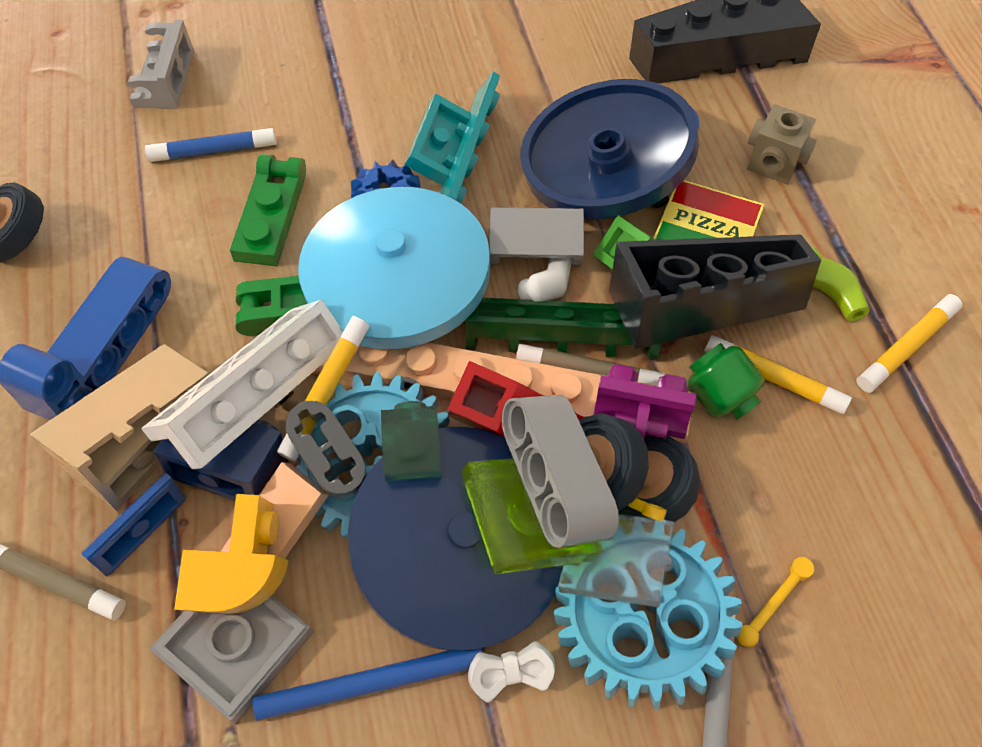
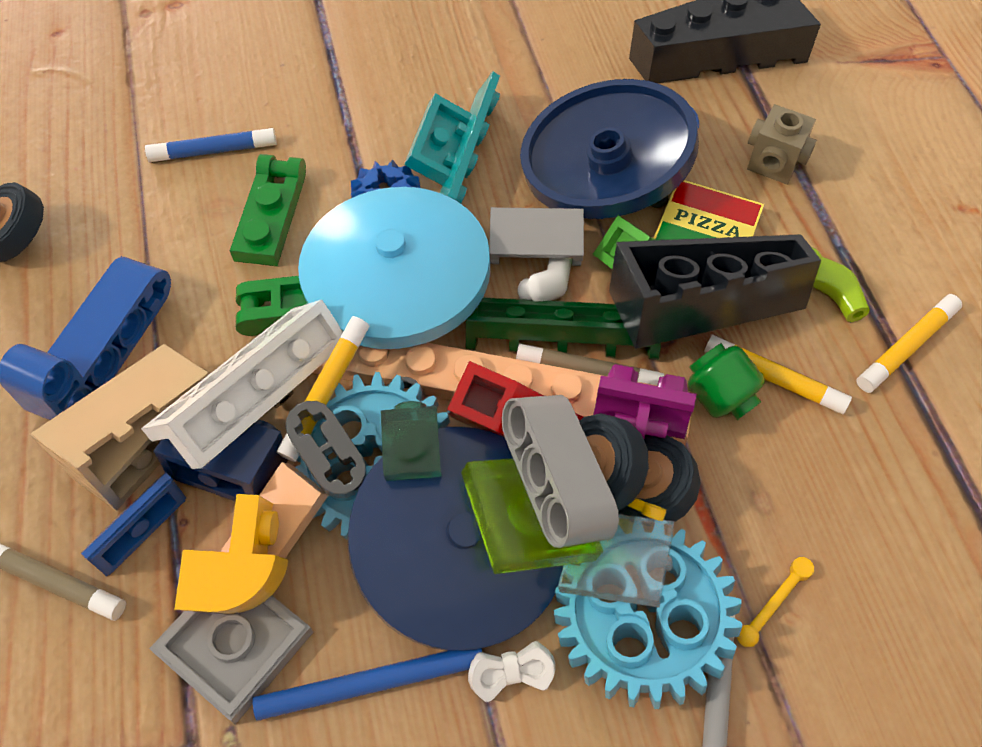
(164, 67): light grey hinge -> none

